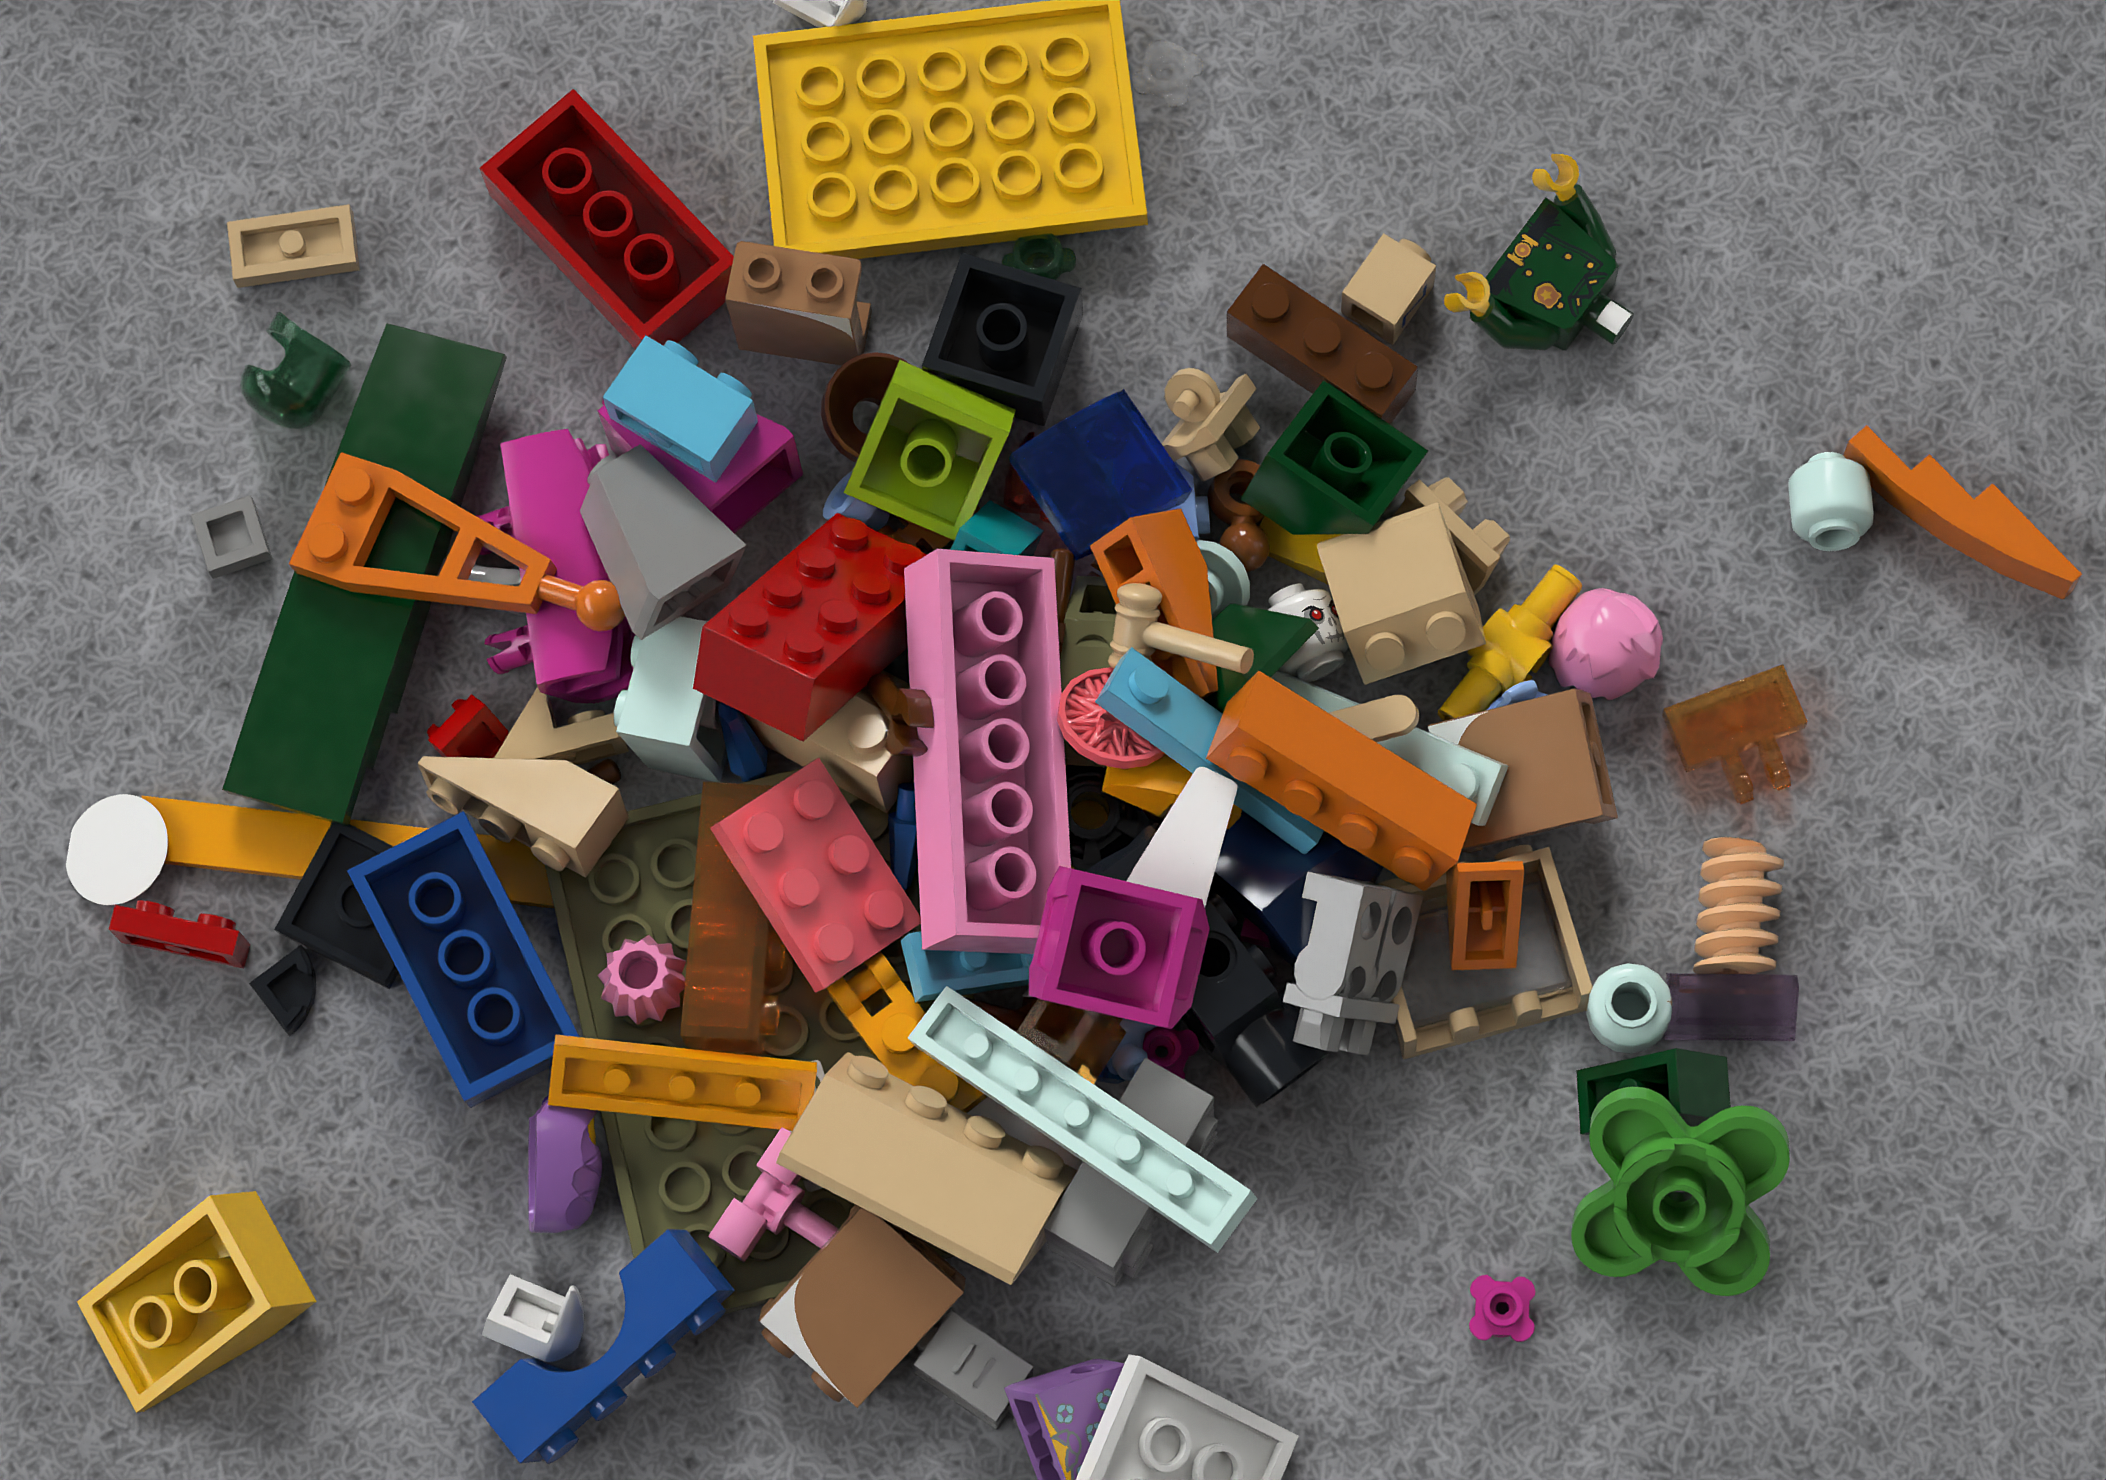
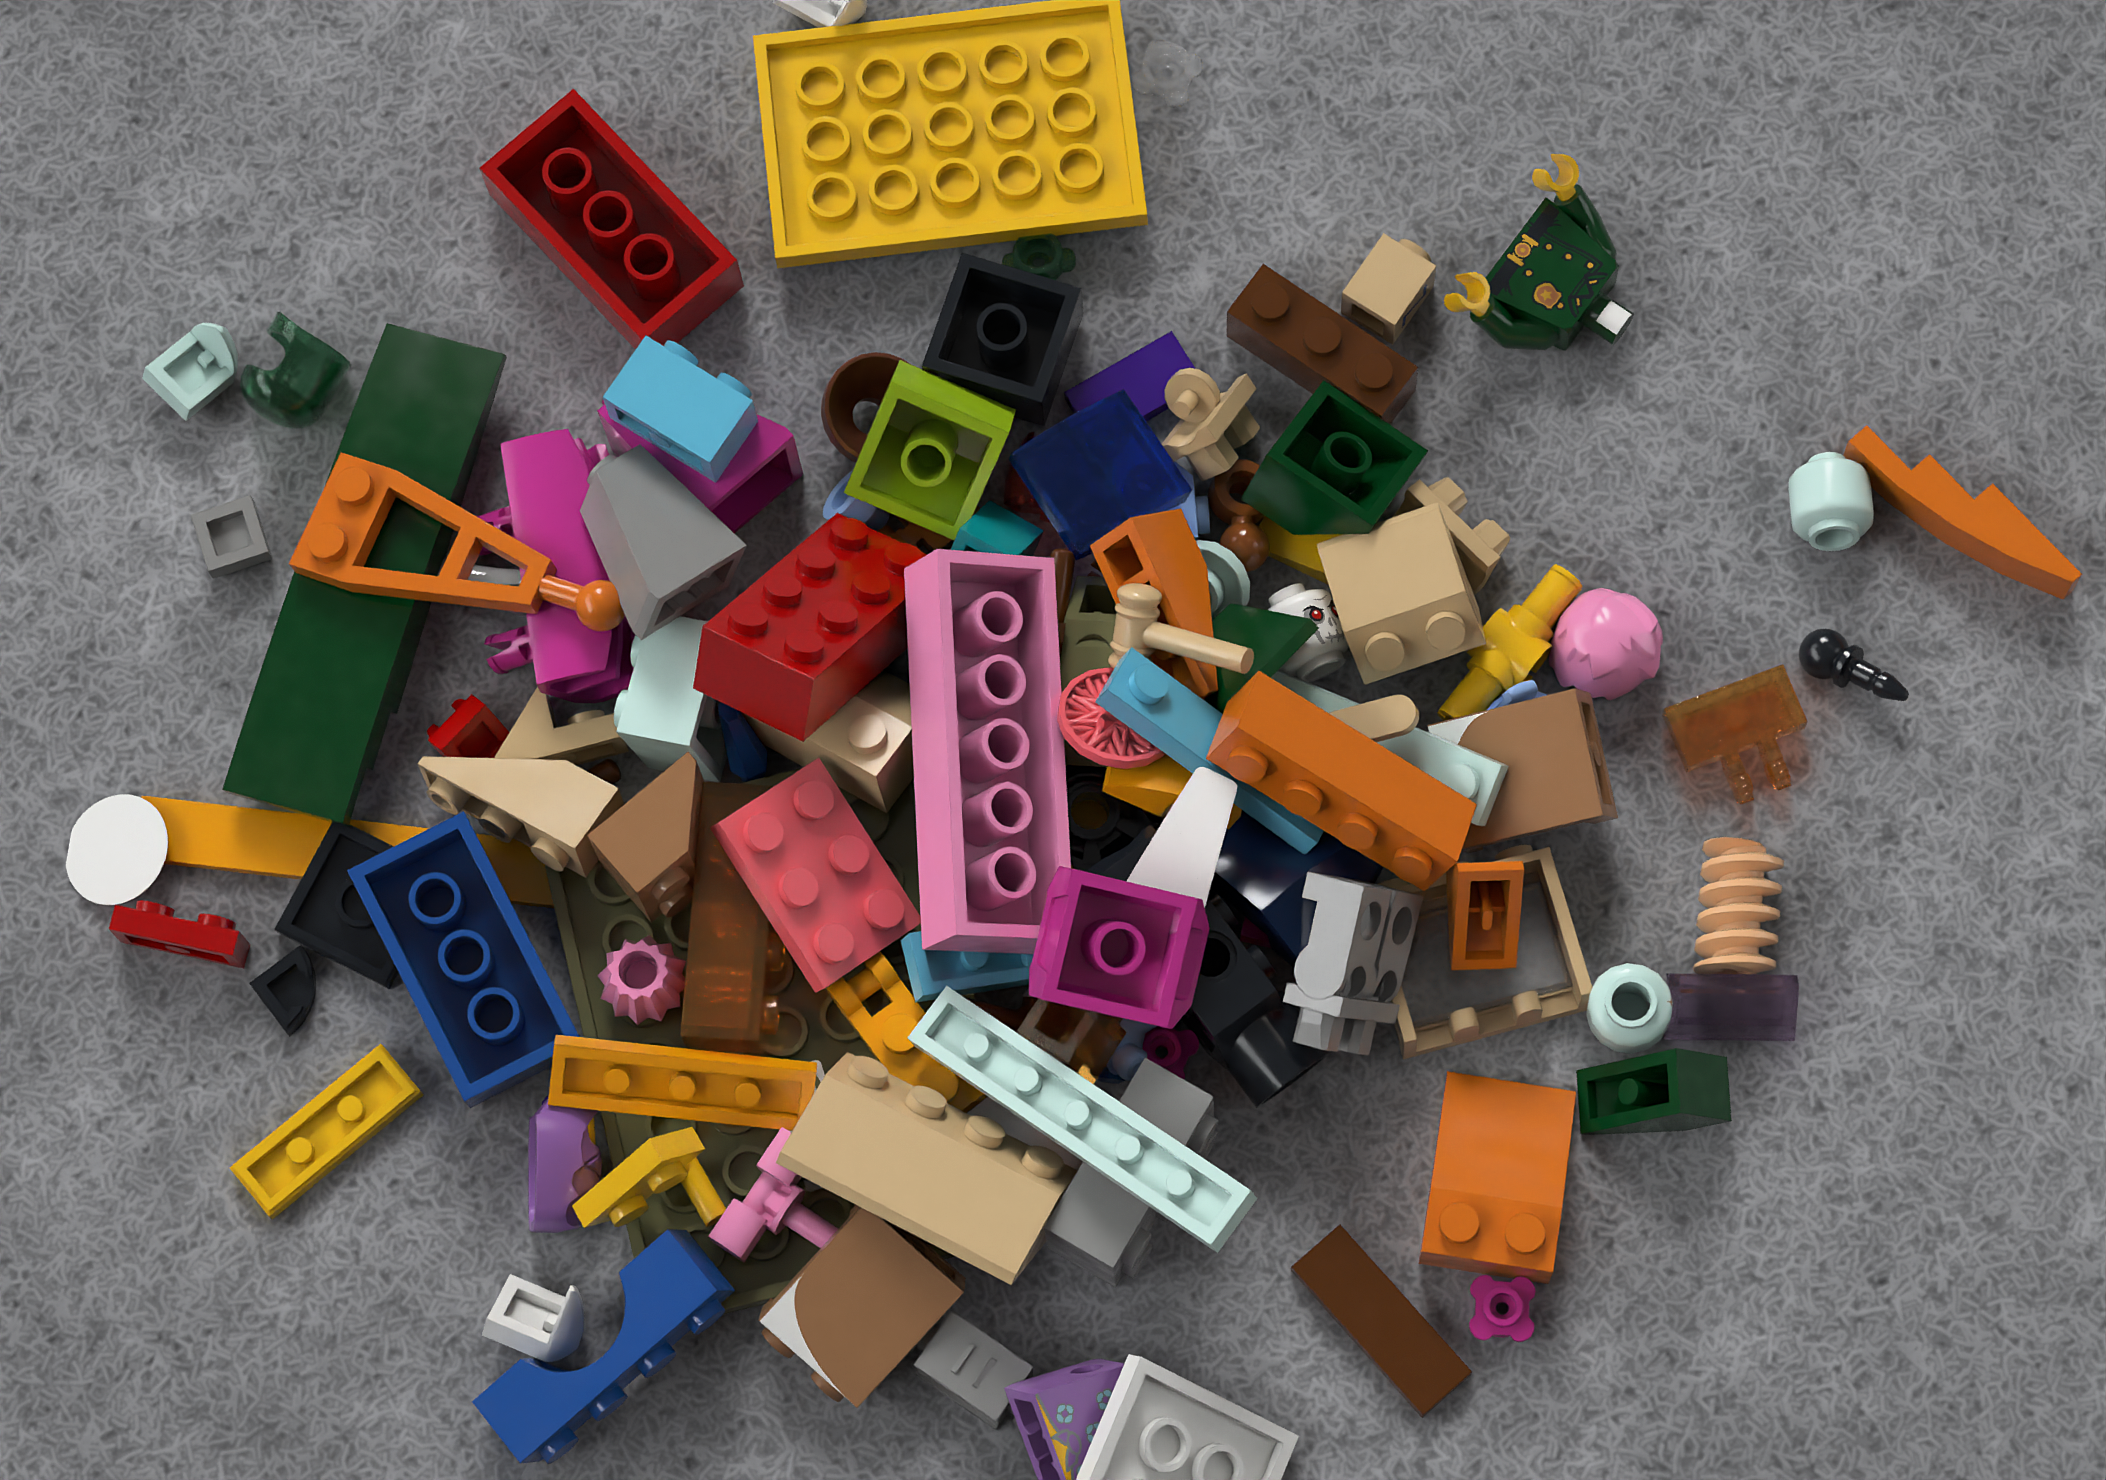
(194, 369): none -> light aqua plate
(196, 1298): yellow slope -> none
(293, 246): tan plate -> none
(326, 1131): none -> yellow tile
(650, 1170): none -> yellow plate
(654, 841): none -> medium nougat slope
(797, 303): medium nougat panel -> none
(903, 836): blue bar -> none
(905, 711): reddish brown bar -> none
(1139, 374): none -> dark purple tile
(1381, 1321): none -> reddish brown tile
(1498, 1178): none -> orange slope
(1705, 1228): bright green plant -> none
(1828, 656): none -> black bar

